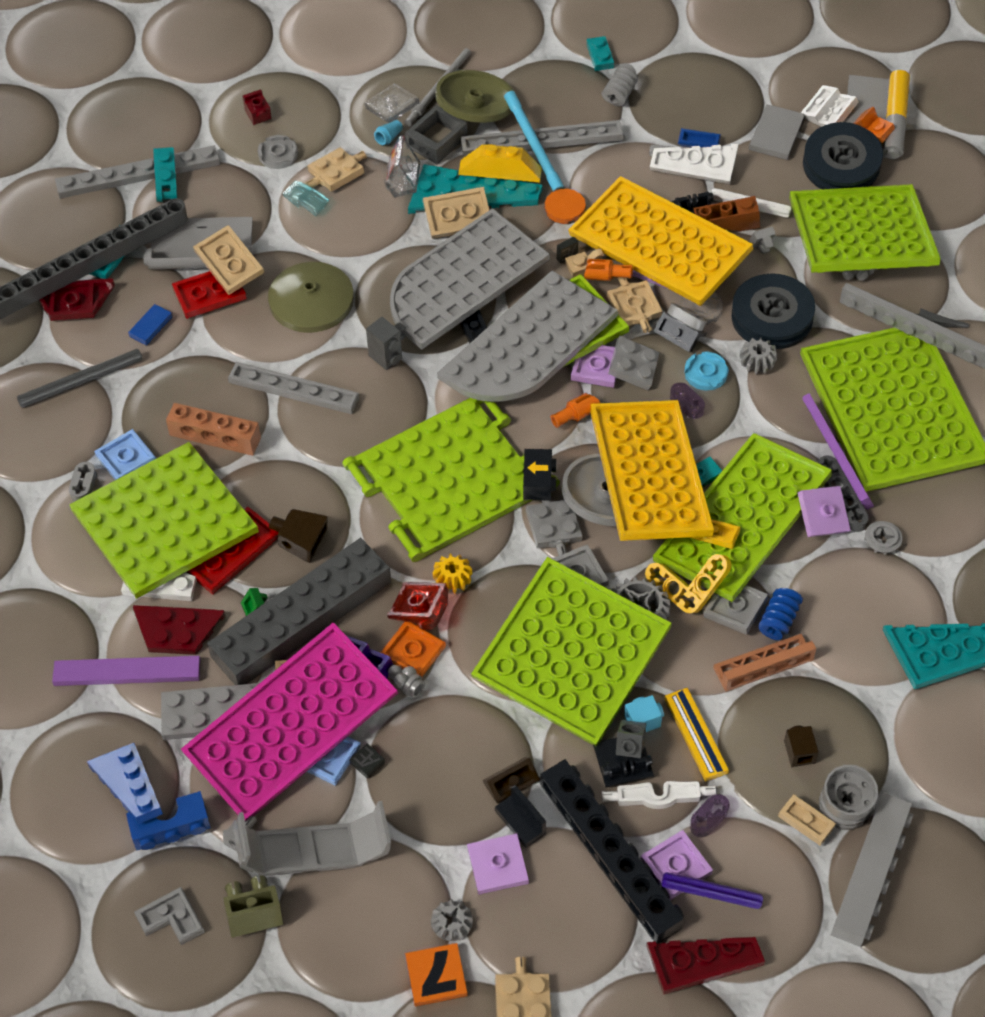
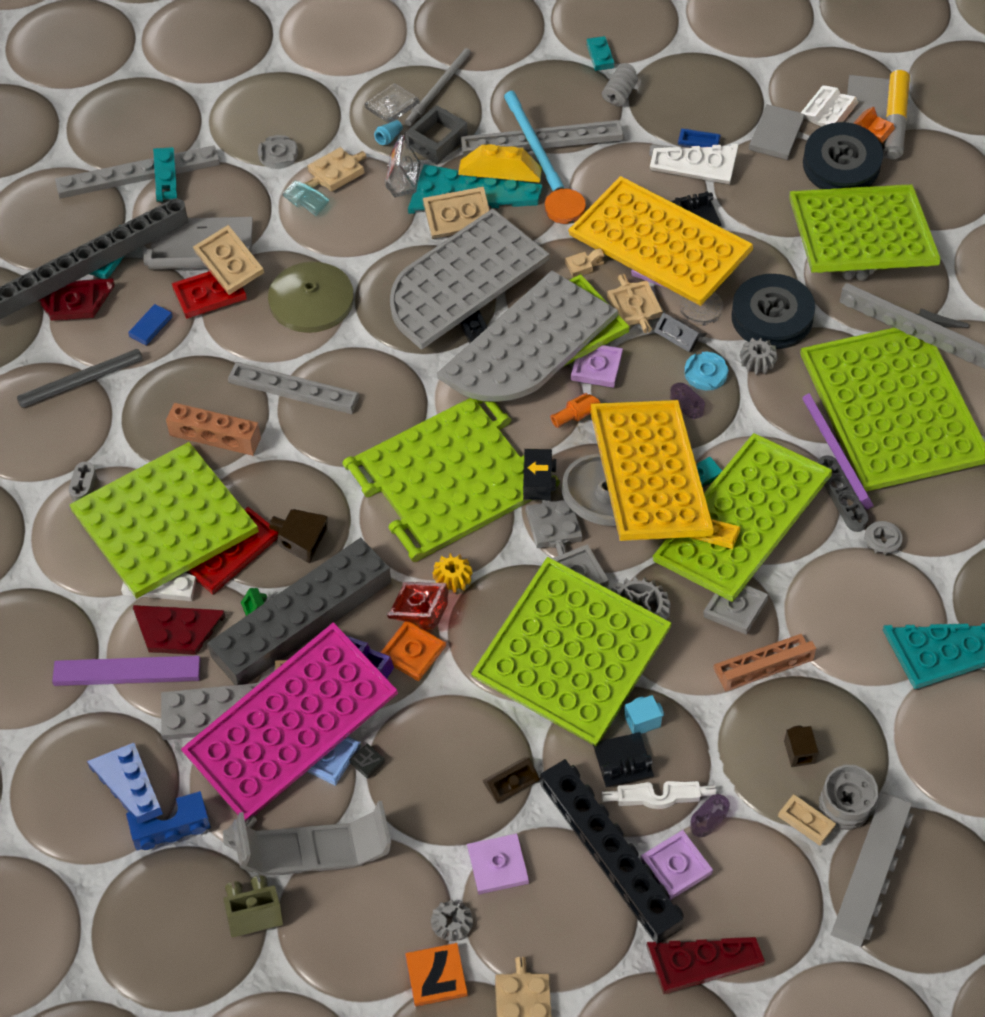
(124, 454): light blue tile -> none
(171, 910): light grey tile -> none
(256, 107): dark red brick -> none
(385, 342): dark grey brick -> none
(407, 680): light grey piece -> none
(473, 96): olive dish -> none
(521, 817): black panel -> none
(567, 249): pearl dark grey tile -> none
(606, 269): orange arm -> none
(631, 738): dark grey brick -> none
(633, 363): light grey plate -> none
(687, 317): light grey beam -> none
(694, 589): yellow beam -> none
(696, 734): yellow tile -> none
(712, 890): dark purple axle -> none
(732, 215): dark orange slope -> none
(763, 205): white axle -> none
(763, 239): light grey tile -> none
(780, 613): blue piece -> none
(823, 511): lavender plate -> none

